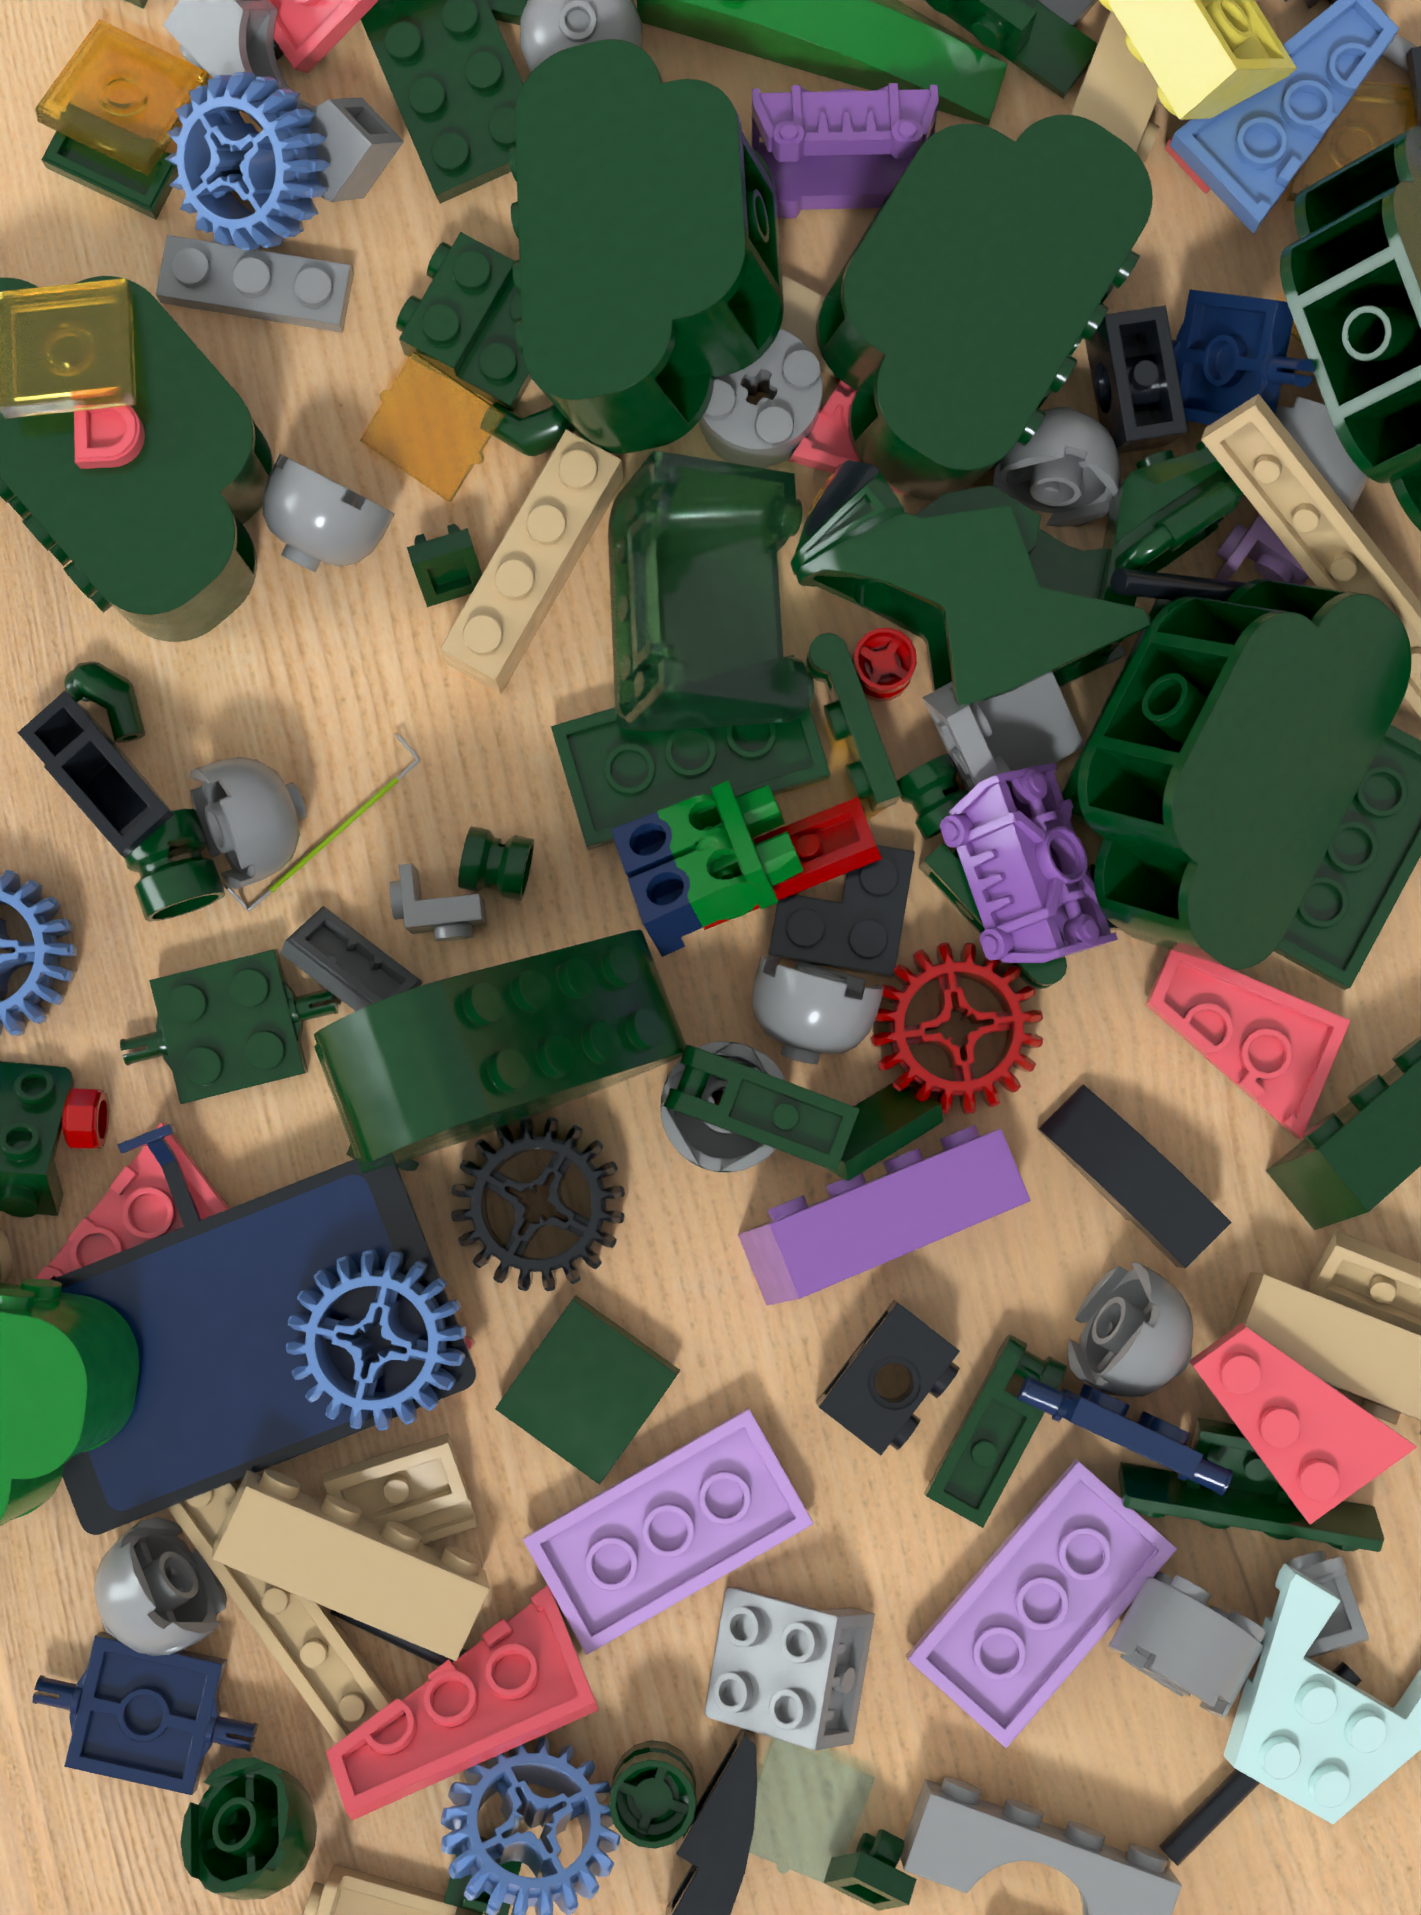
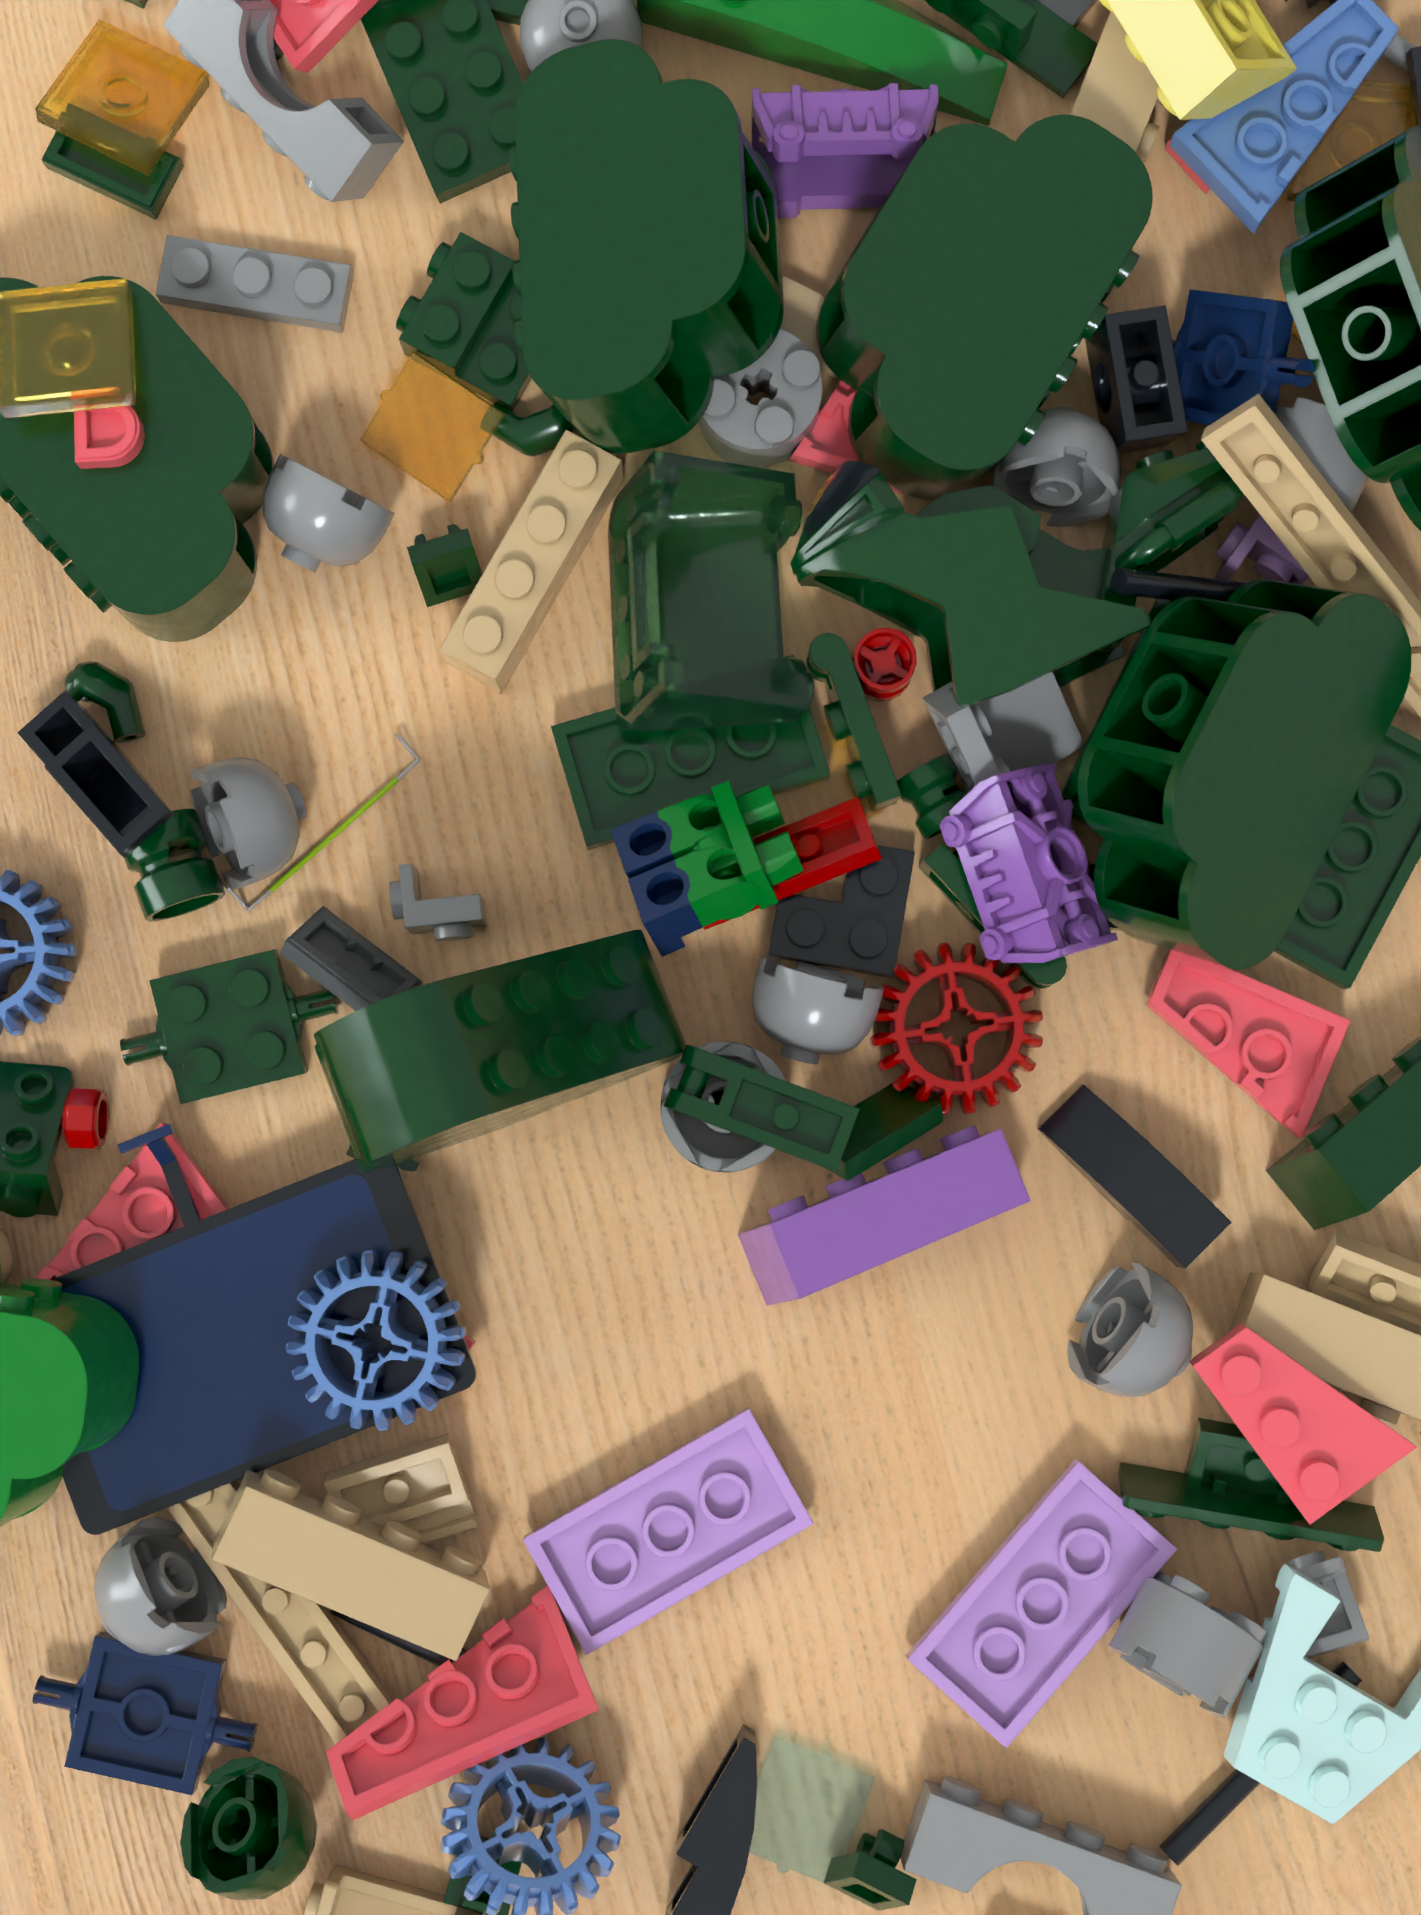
(267, 168): medium blue gear -> none
(489, 1178): black gear -> none
(490, 862): dark green wheel -> none
(587, 1389): dark green slope -> none
(653, 1794): dark green wheel -> none
(789, 1669): light grey bracket -> none
(852, 1392): black brick -> none
(991, 1435): dark green plate -> none
(1147, 1437): dark blue plate -> none

